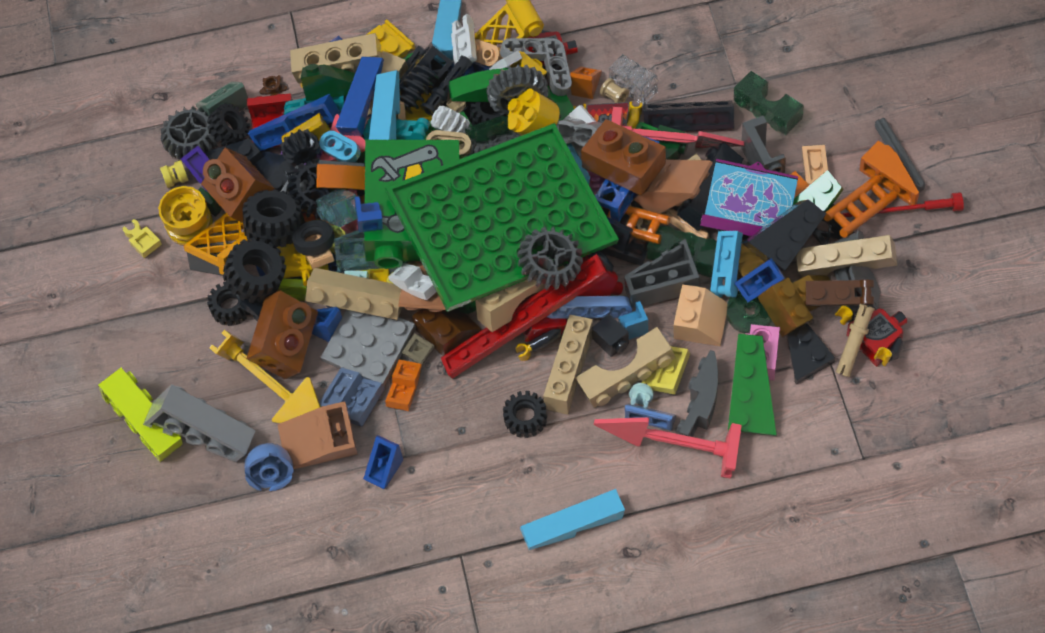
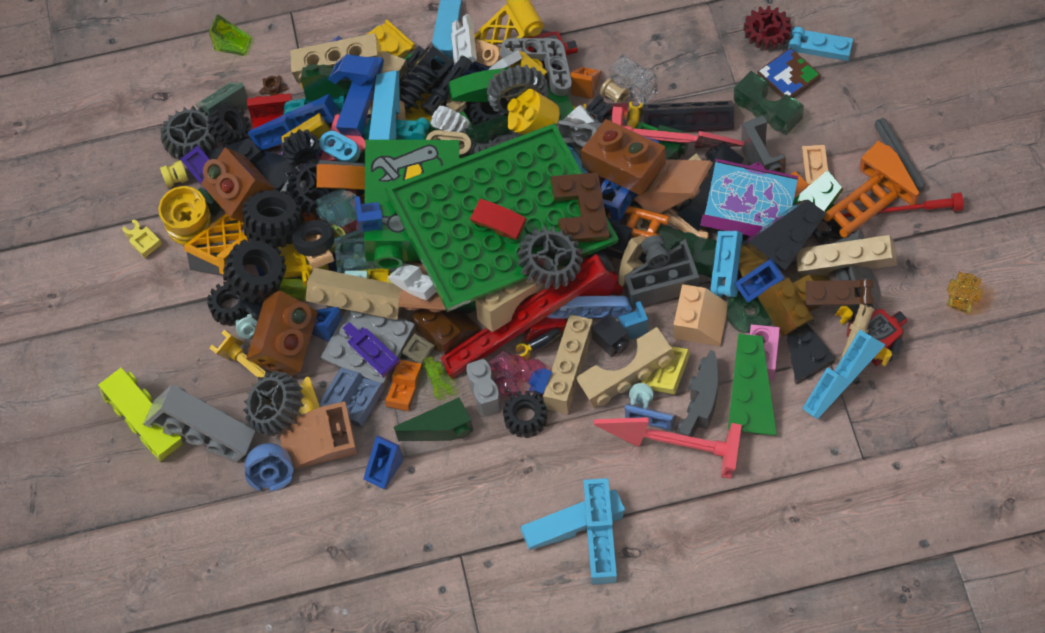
(228, 37): none -> clear neon green slope
(246, 327): none -> light aqua plate
(273, 403): none -> dark grey gear
(356, 68): none -> blue slope
(371, 349): none -> dark purple hinge
(434, 371): none -> clear neon green plate
(439, 424): none -> dark green slope
(483, 388): none -> light grey brick
(500, 219): none -> red slope
(511, 369): none -> clear pink animal
(539, 380): none -> blue plate
(586, 190): none -> reddish brown plate
(599, 109): none -> black wheel
(599, 531): none -> medium azure slope
(630, 258): none -> tan slope
(656, 253): none -> dark grey wheel
(769, 27): none -> dark red gear
(789, 74): none -> tile
(820, 44): none -> medium azure plate
(833, 383): none -> medium azure slope
(964, 292): none -> clear yellow brick

